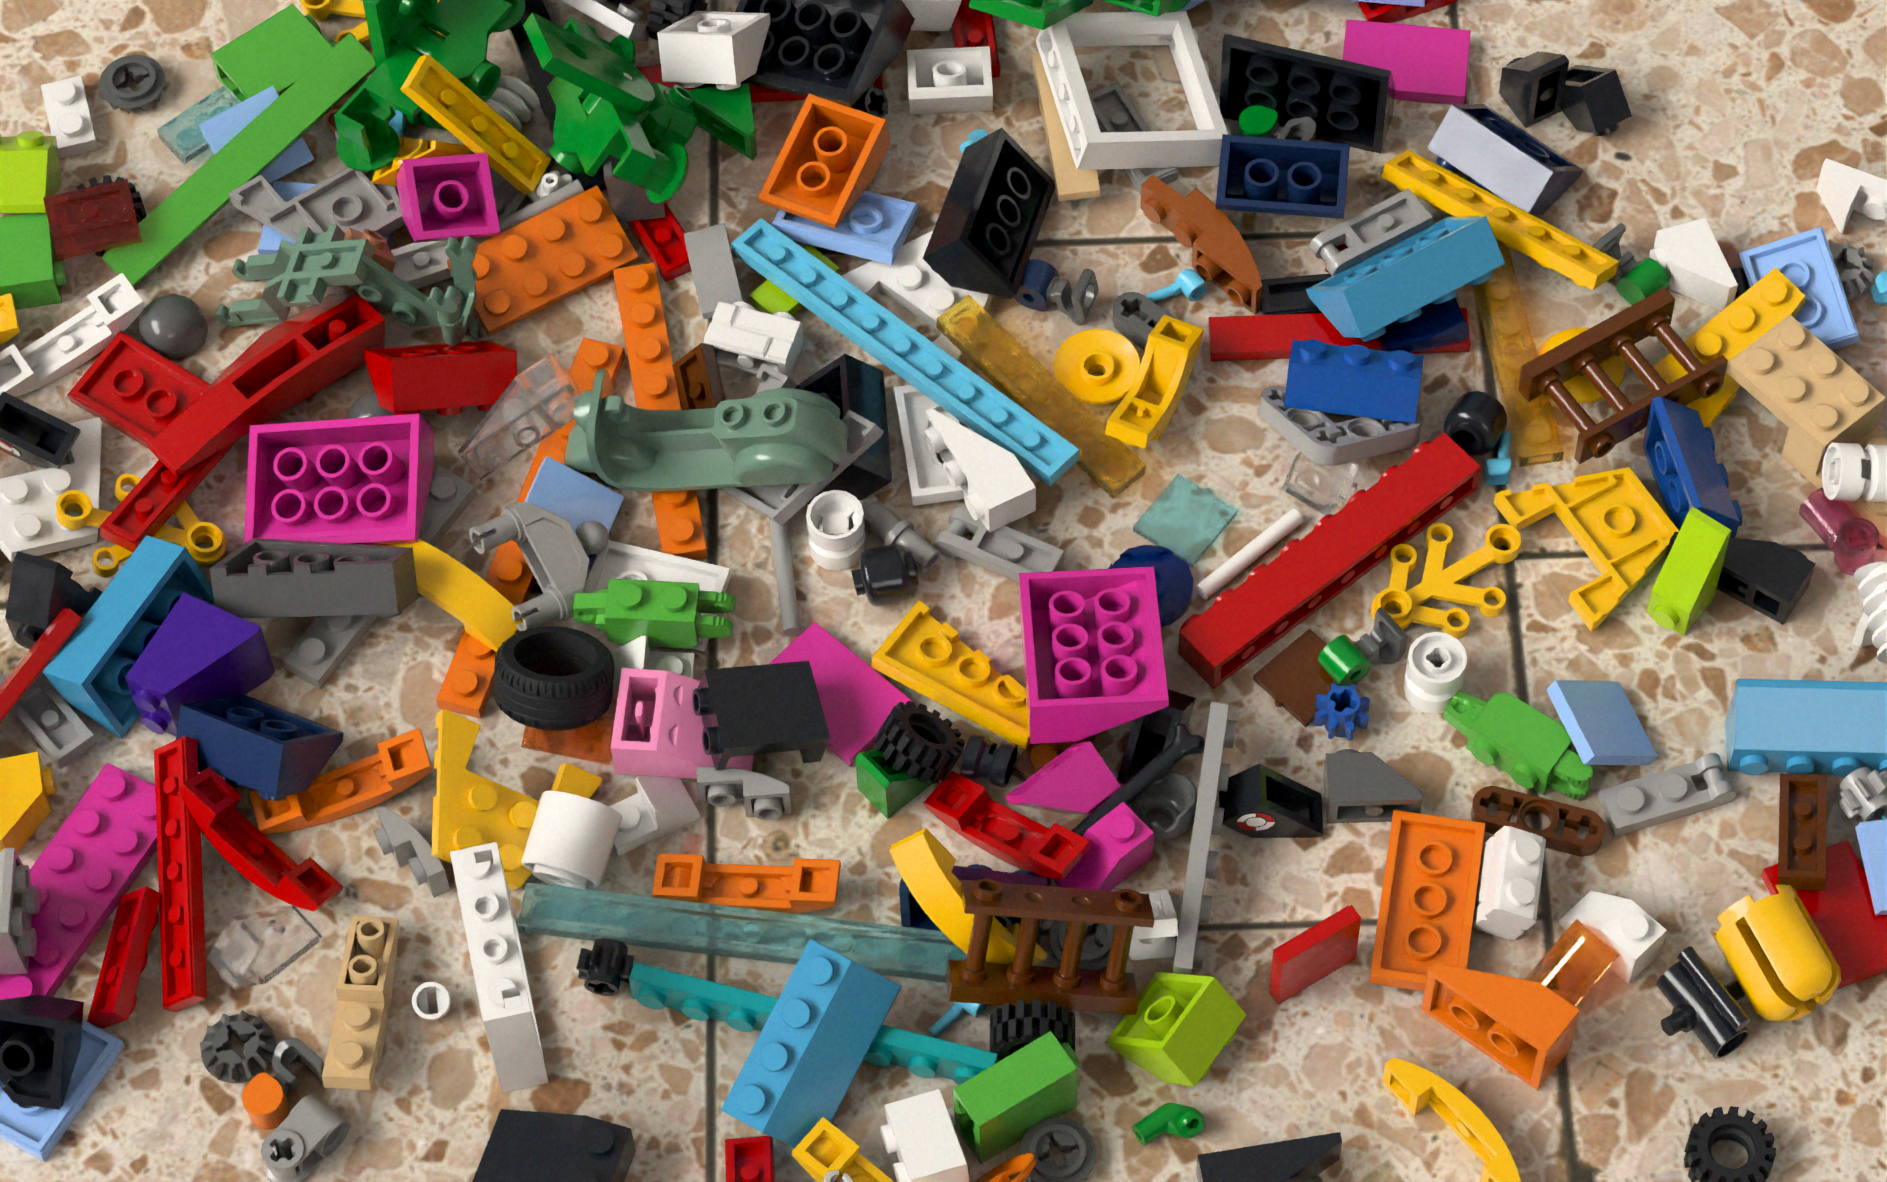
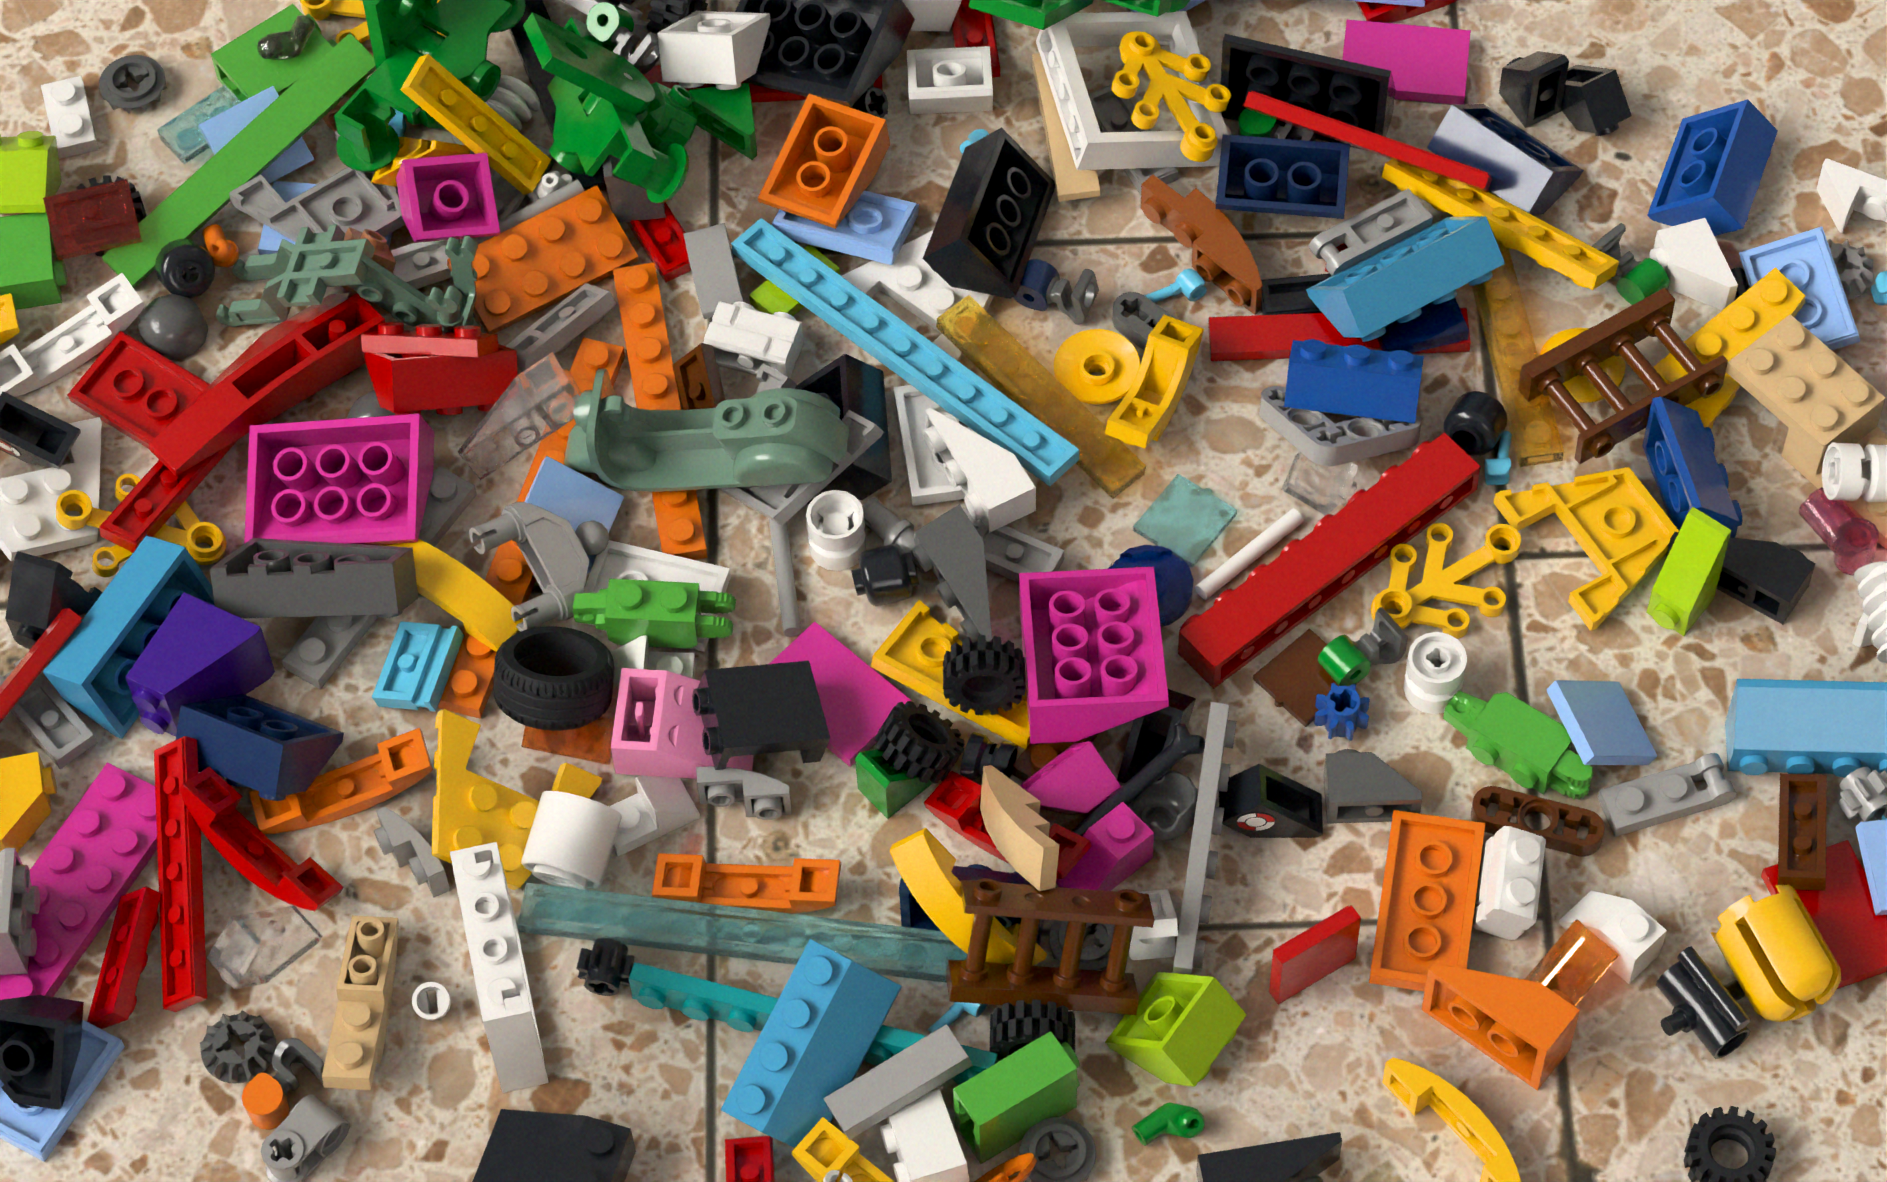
(177, 257): none -> black head
(223, 251): none -> orange arm
(287, 43): none -> clear smoke arm
(417, 666): none -> medium azure plate
(429, 340): none -> plate
(562, 324): none -> light grey plate
(615, 28): none -> leg
(897, 1082): none -> light grey tile
(957, 558): none -> dark grey slope
(964, 672): none -> black tyre
(1018, 829): none -> tan slope
(1143, 52): none -> yellow plant
(1368, 141): none -> red tile
(1714, 168): none -> blue slope

